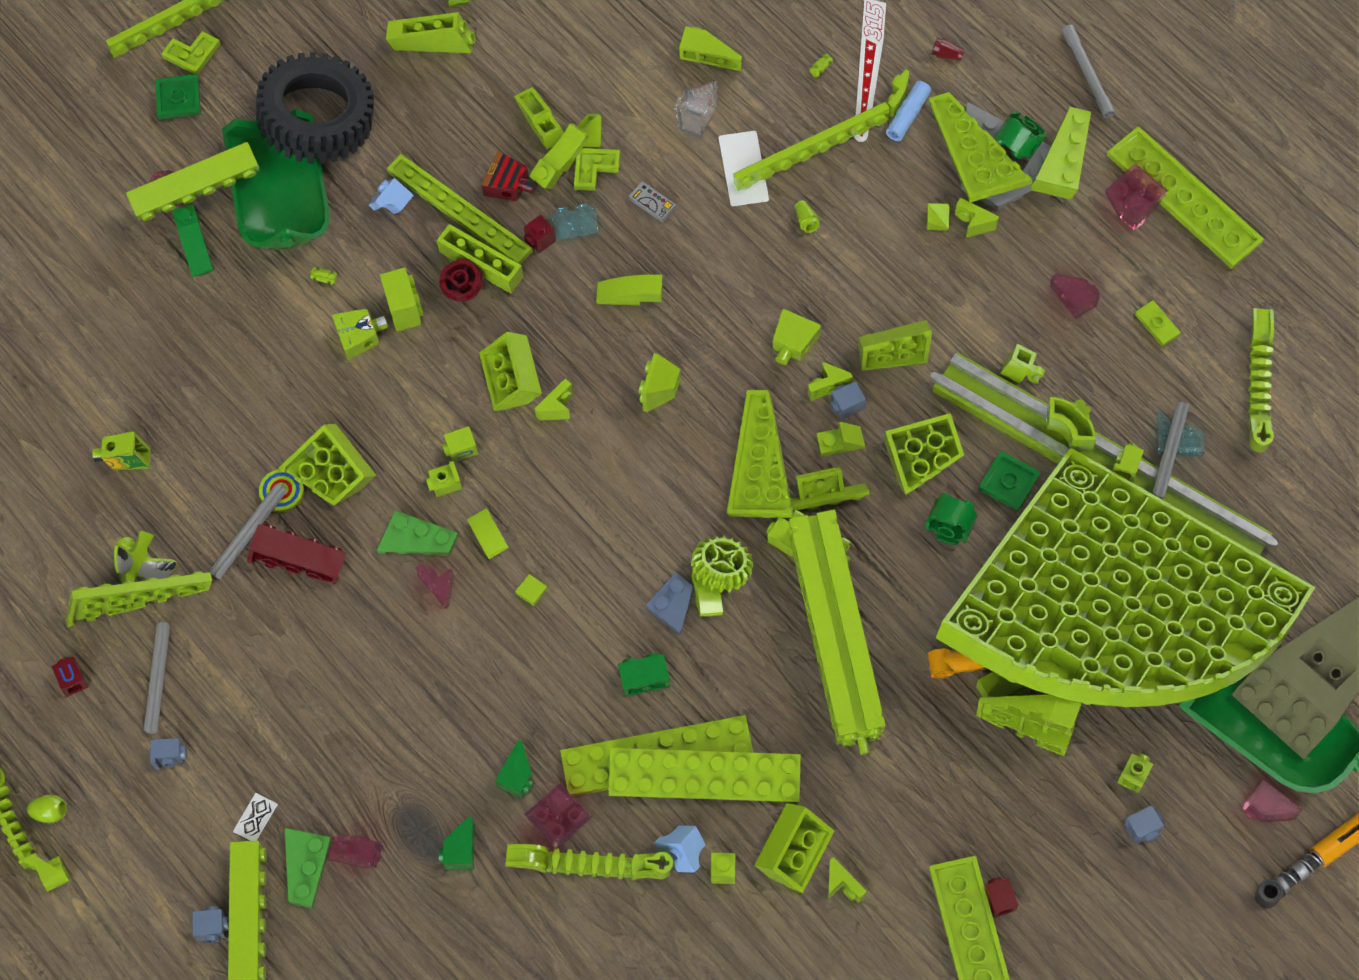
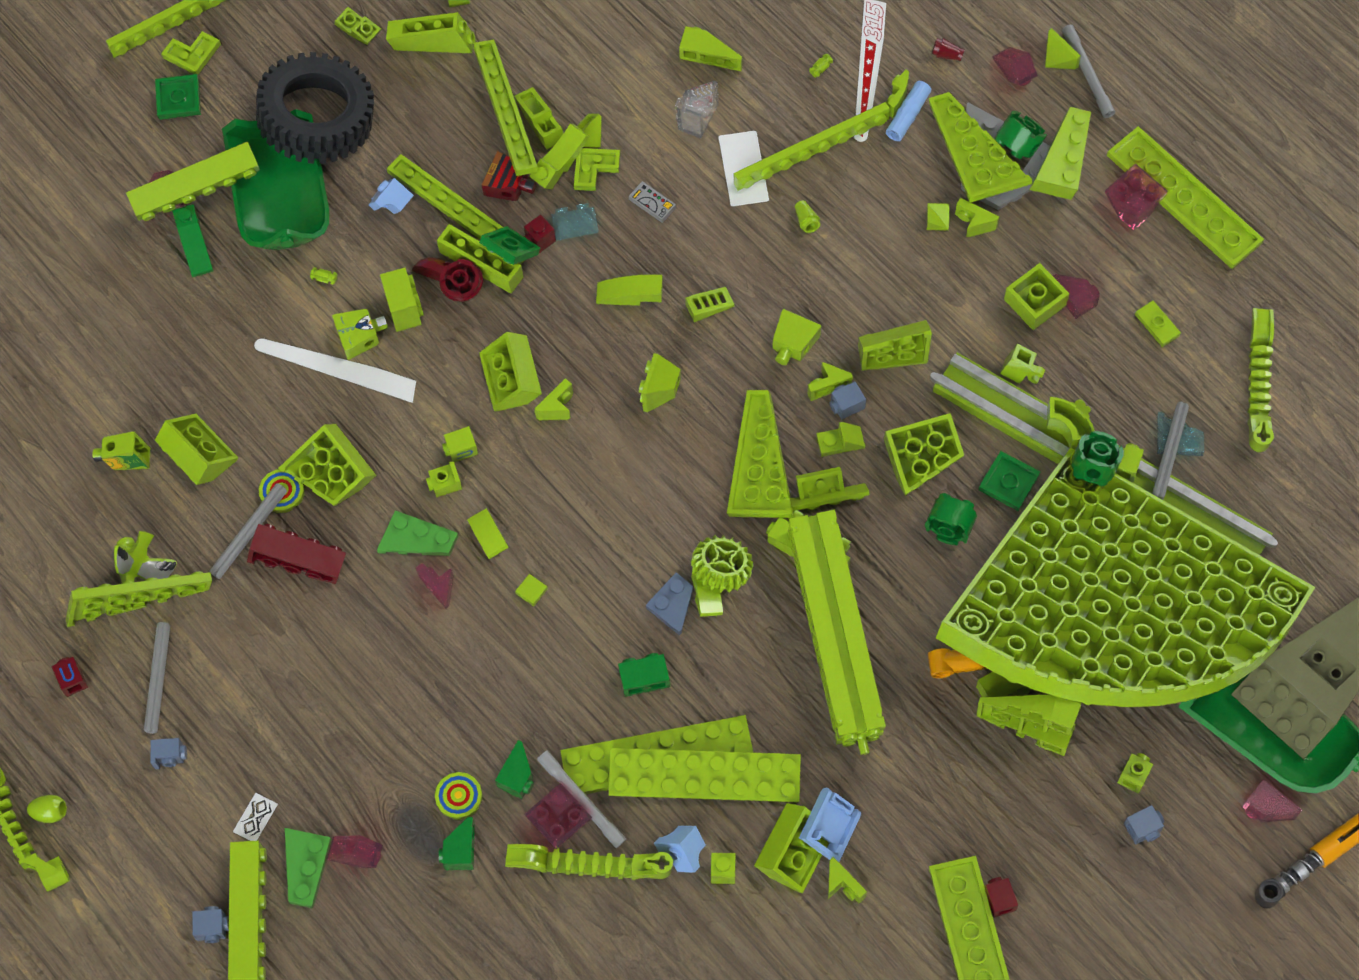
(195, 448): none -> lime slope
(344, 369): none -> white sticker
(356, 26): none -> lime slope
(430, 267): none -> dark red brick
(458, 795): none -> lime tile
(505, 108): none -> lime plate
(509, 245): none -> green plate
(608, 829): none -> light grey piece
(704, 312): none -> lime slope
(832, 820): none -> light blue container
(1016, 65): none -> clear pink slope
(1036, 296): none -> lime brick
(1060, 53): none -> lime slope
(1097, 458): none -> green brick

